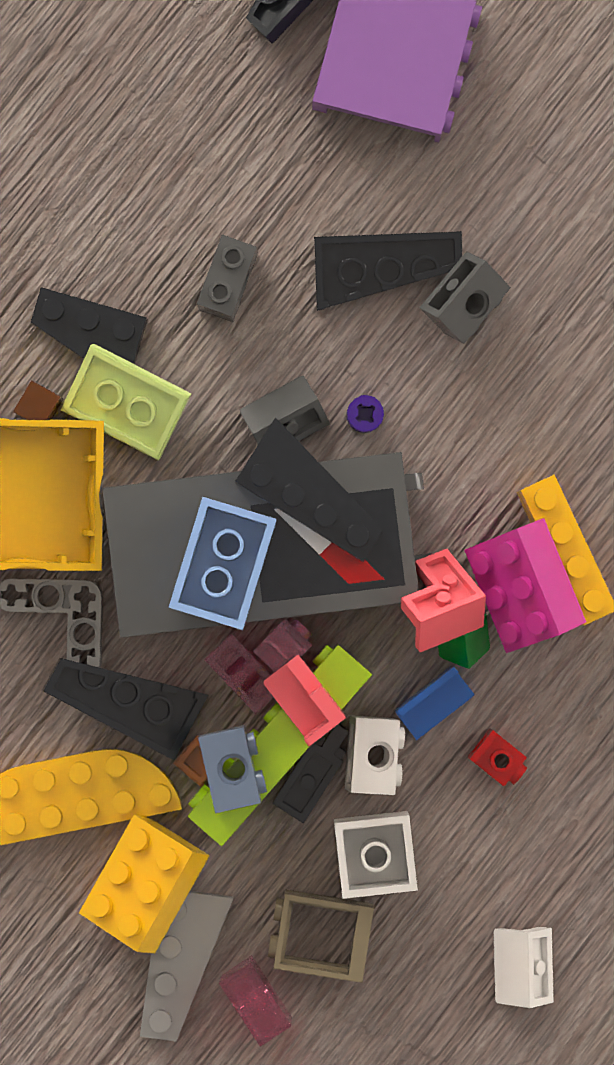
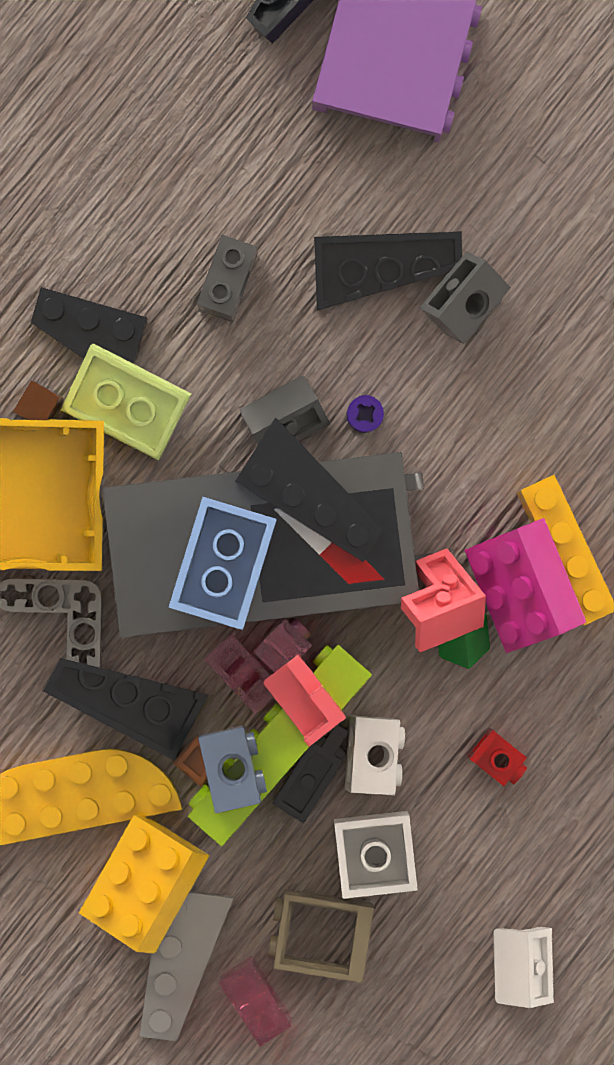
(434, 702): blue panel -> none

